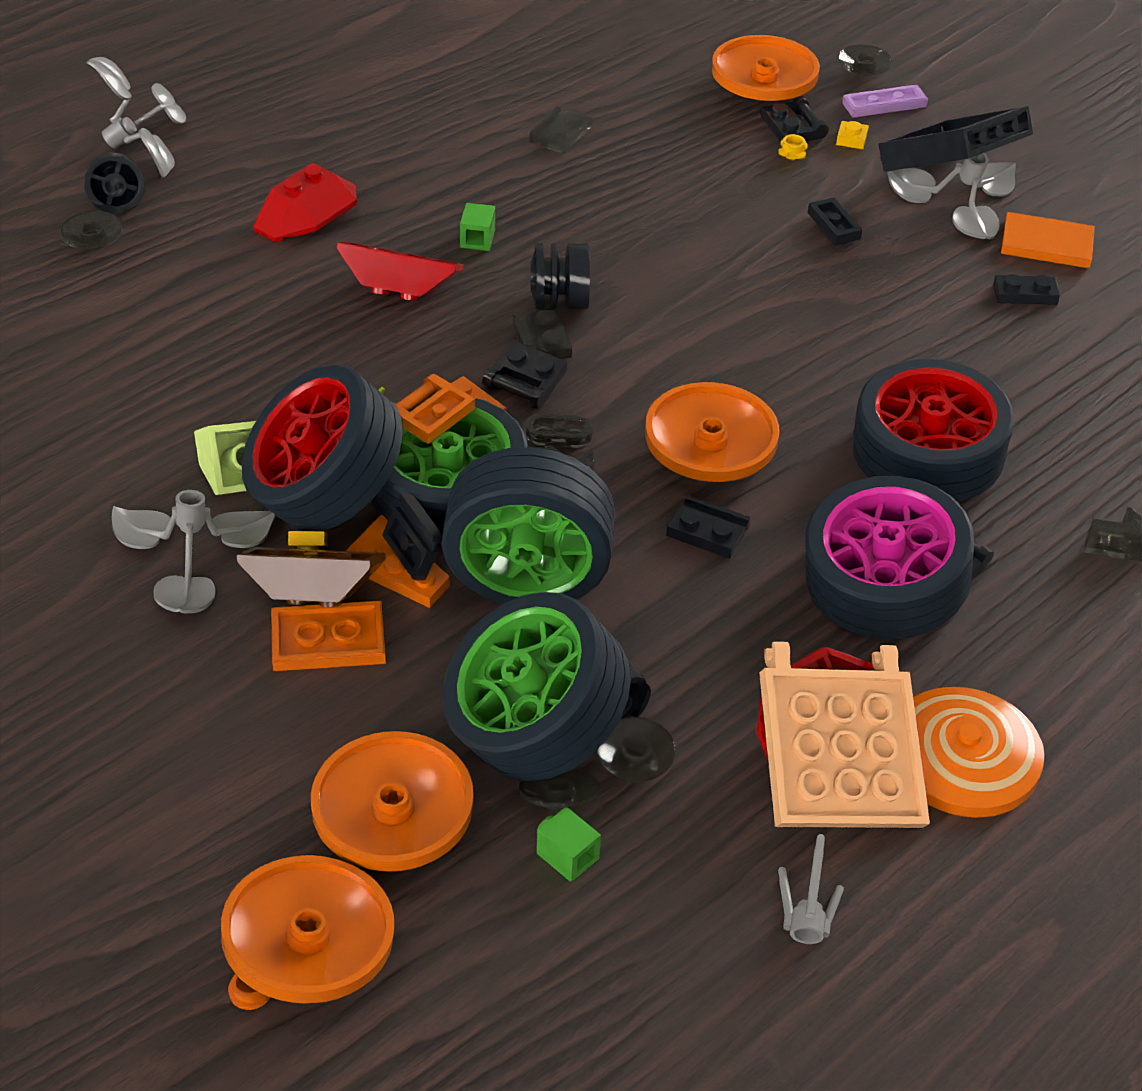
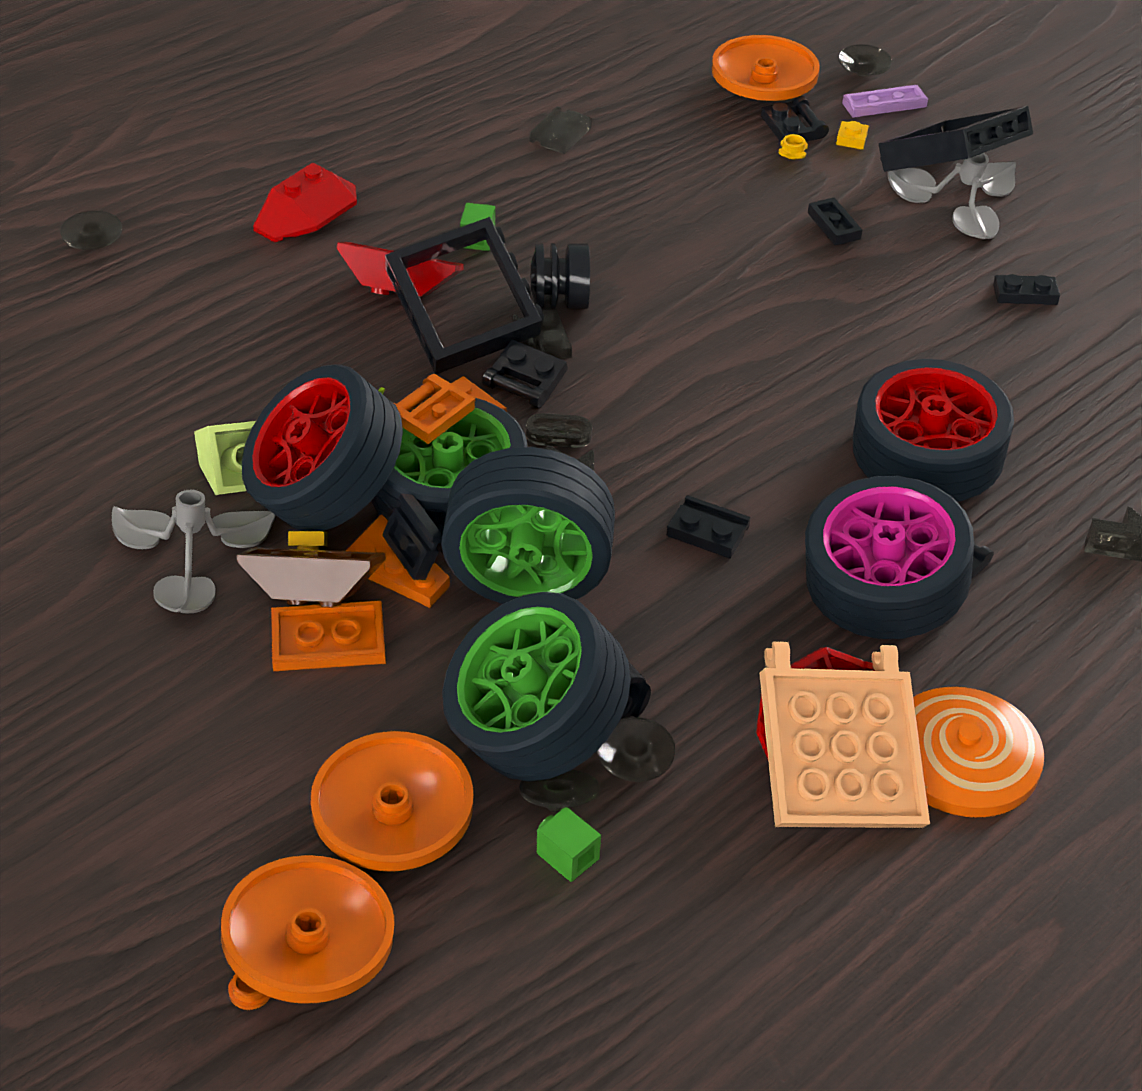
(114, 183): black cylinder -> none
(123, 129): light grey plant -> none
(480, 345): none -> black window
(711, 432): orange dish -> none
(808, 921): light grey plant -> none
(1048, 240): orange tile -> none

